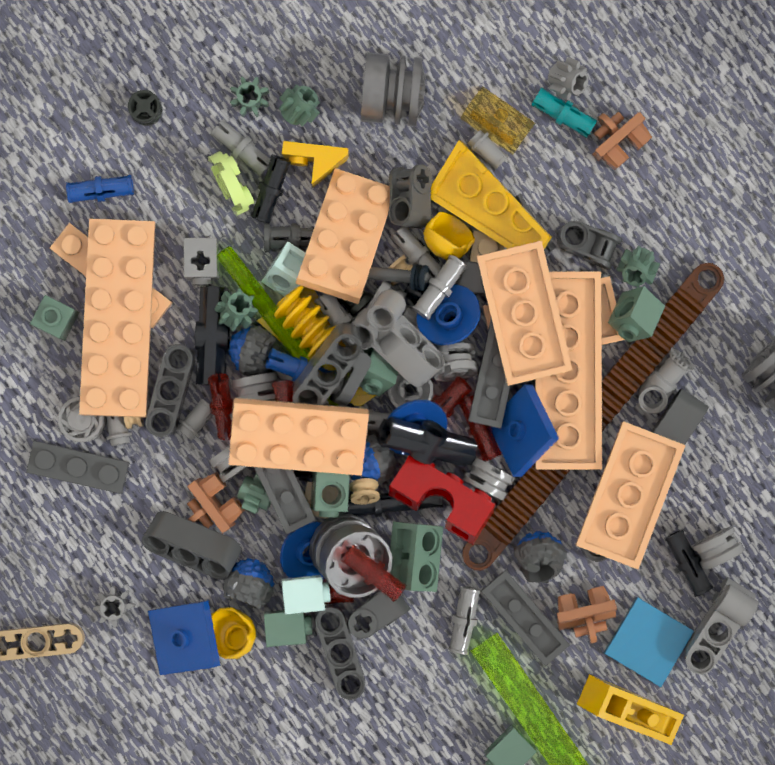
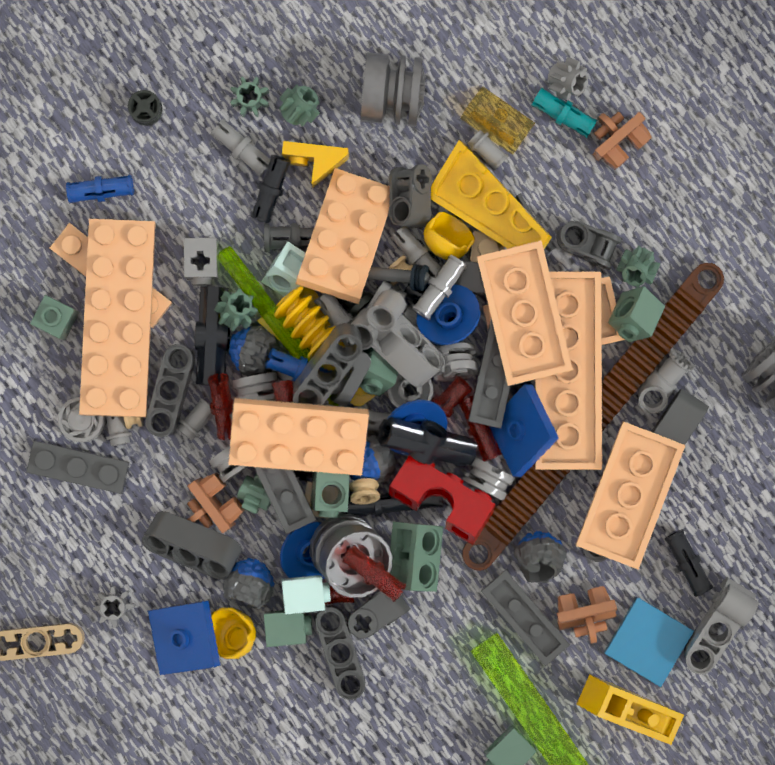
(225, 175): yellowish green plate -> none
(464, 620): light grey pin -> none
(718, 548): light grey wheel -> none

